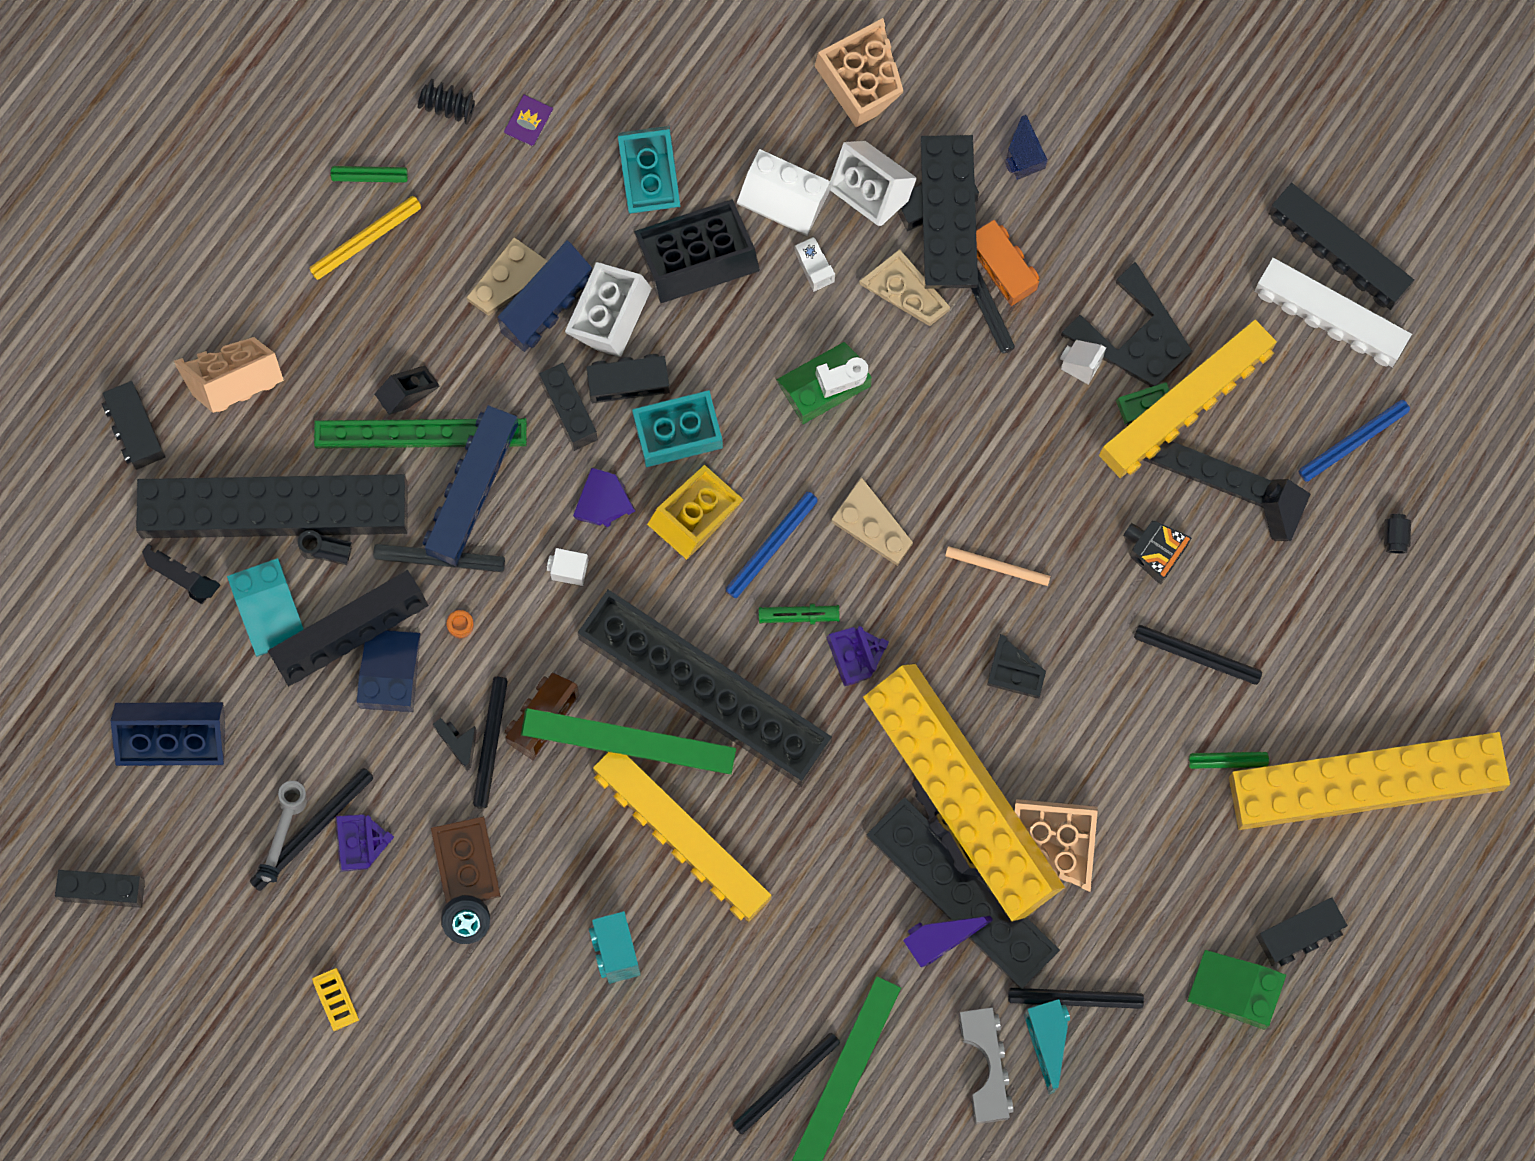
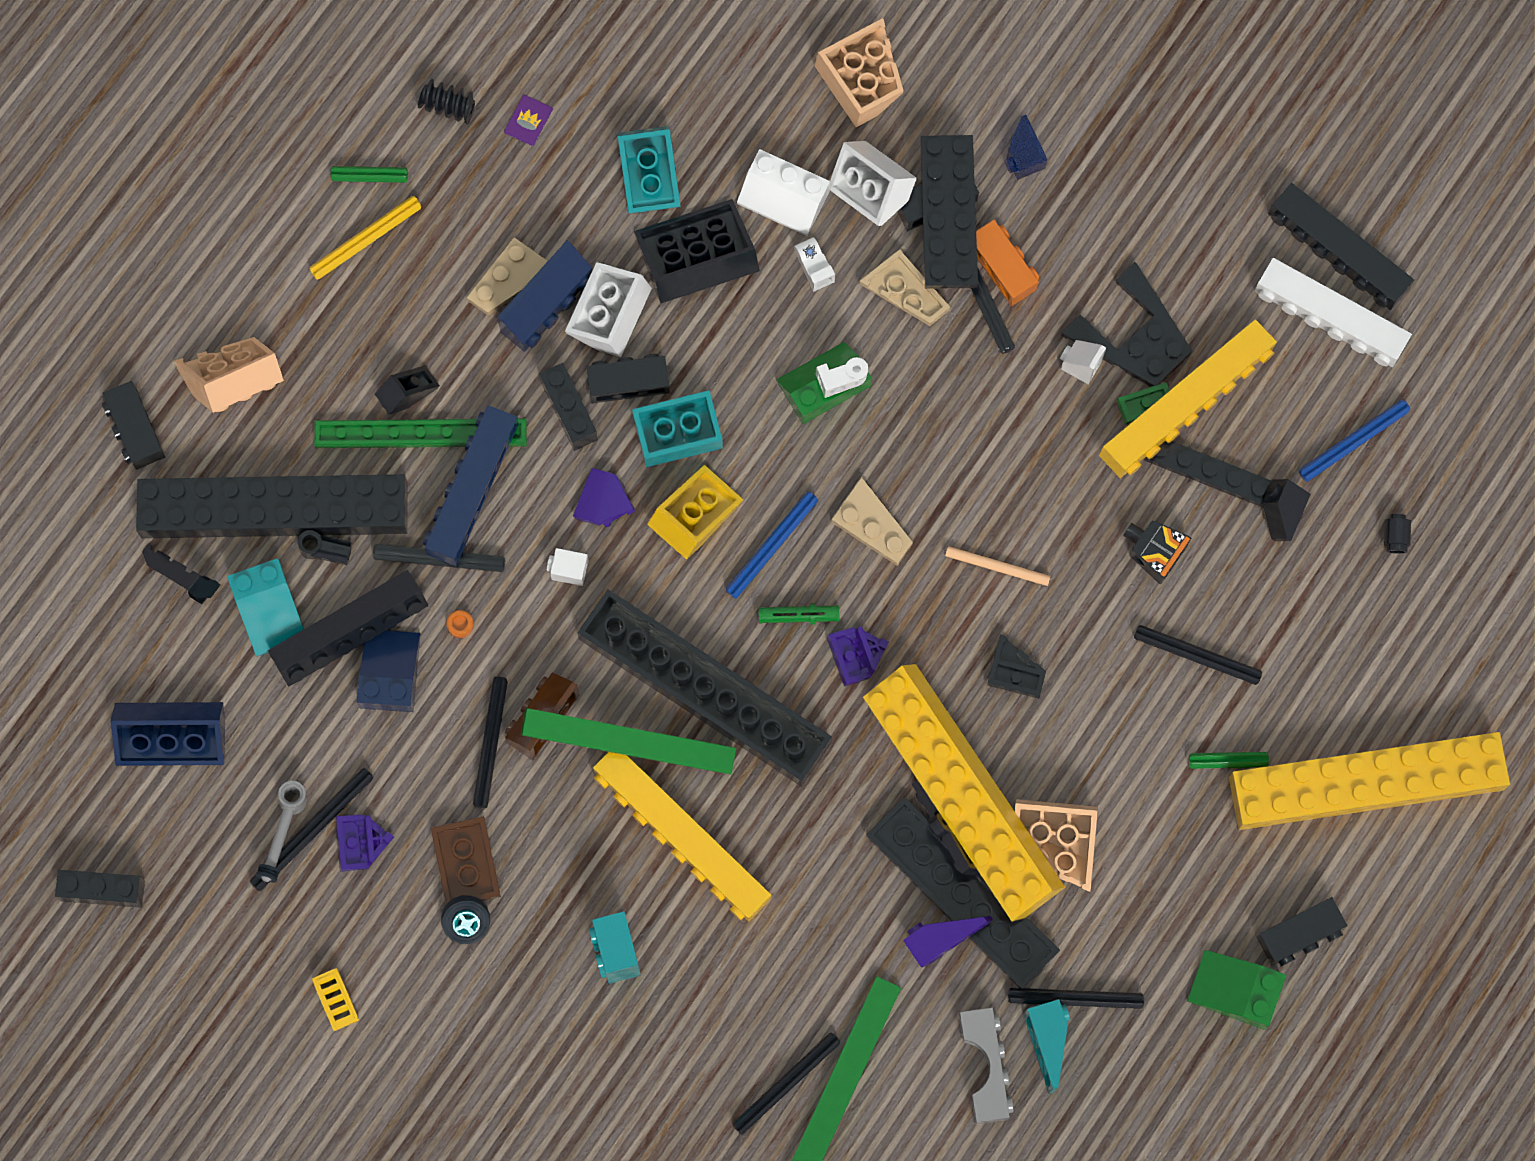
(461, 747): black slope -> none

